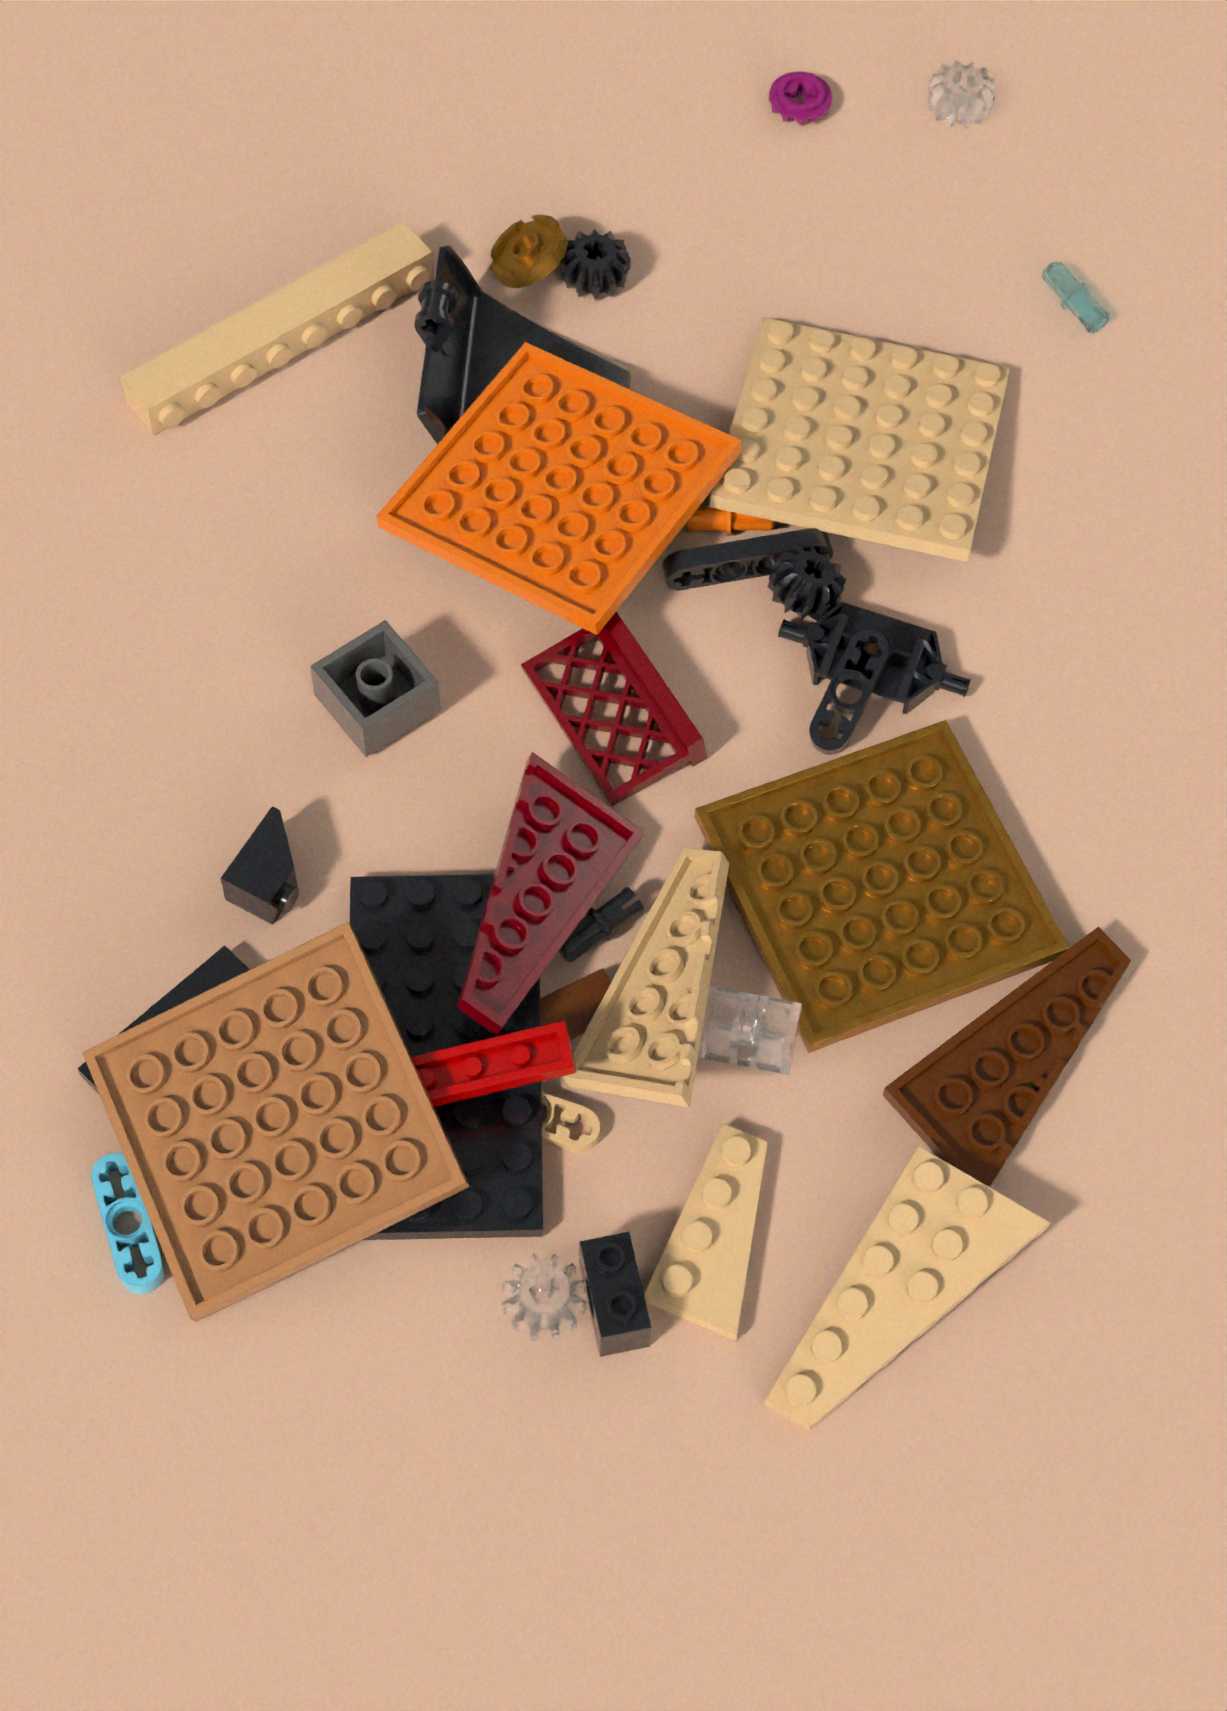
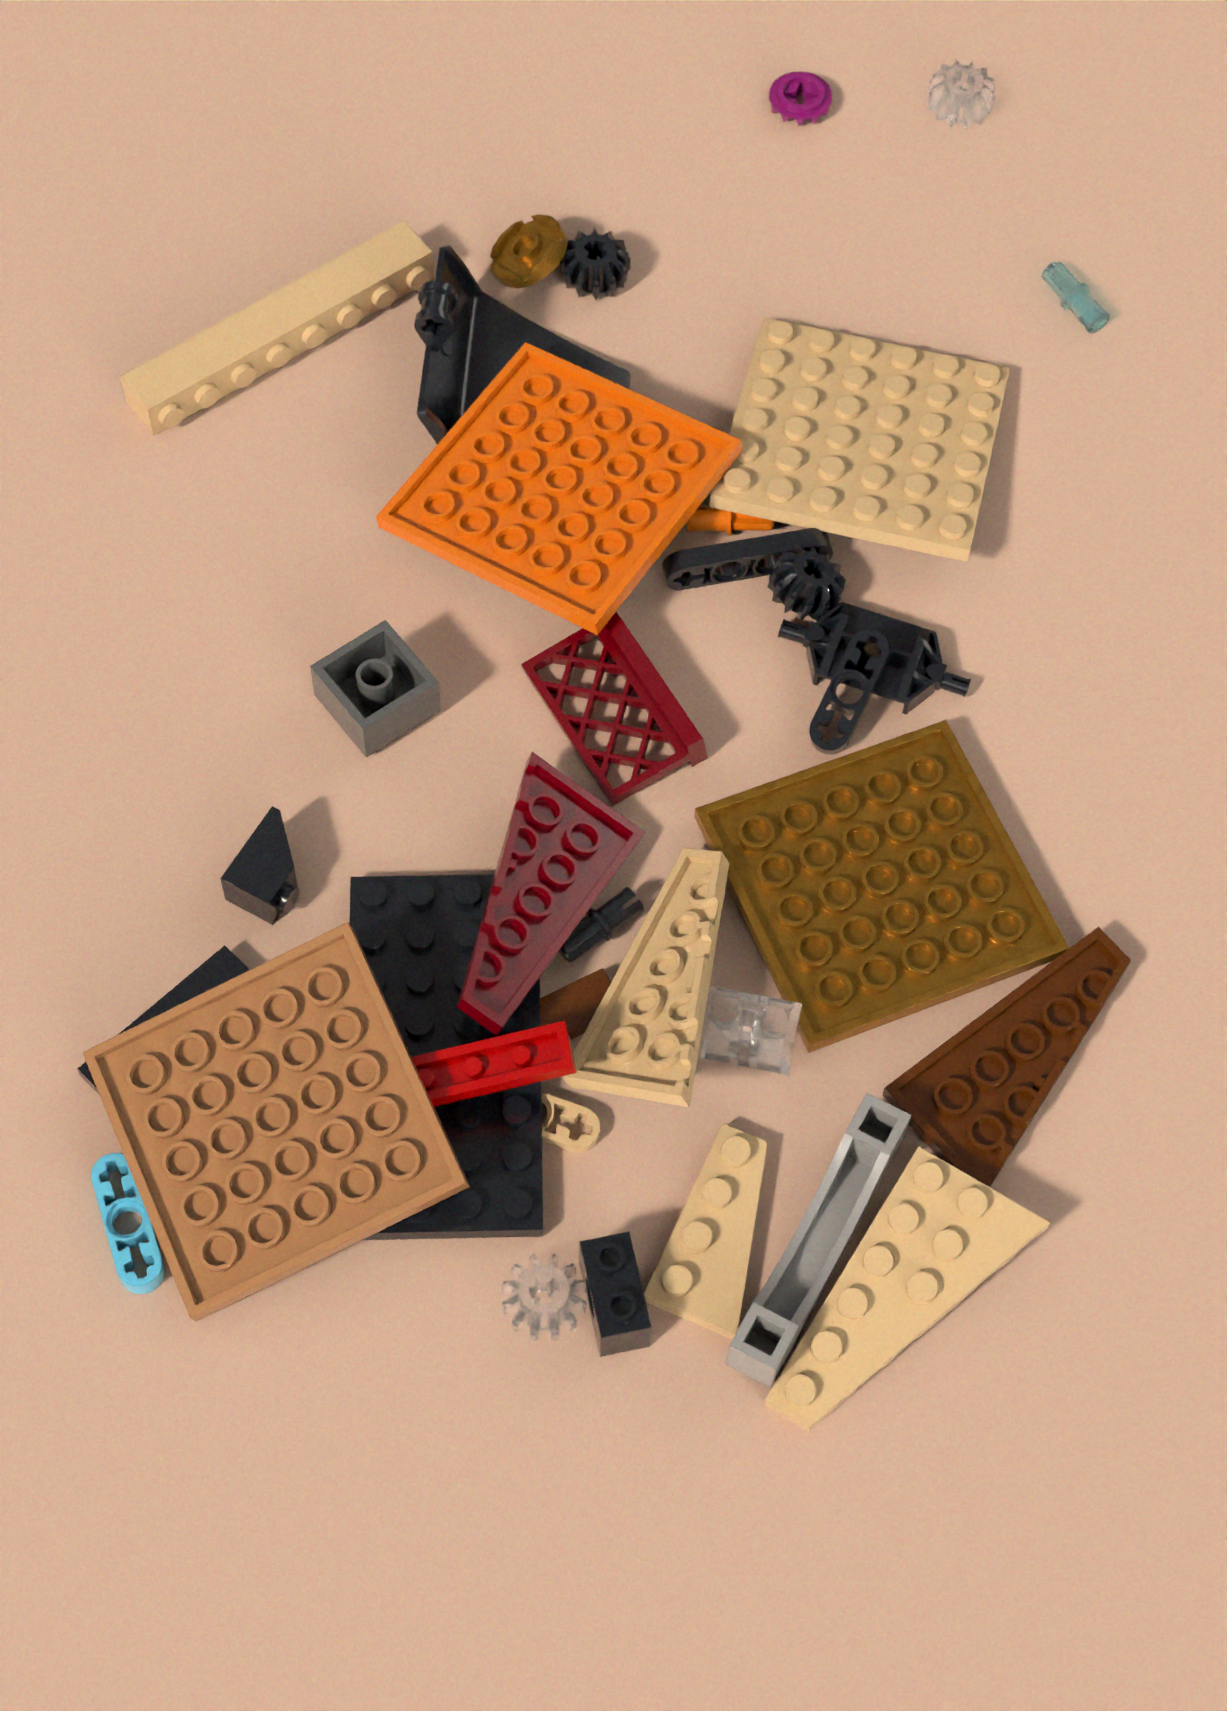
(819, 1241): none -> light grey arch

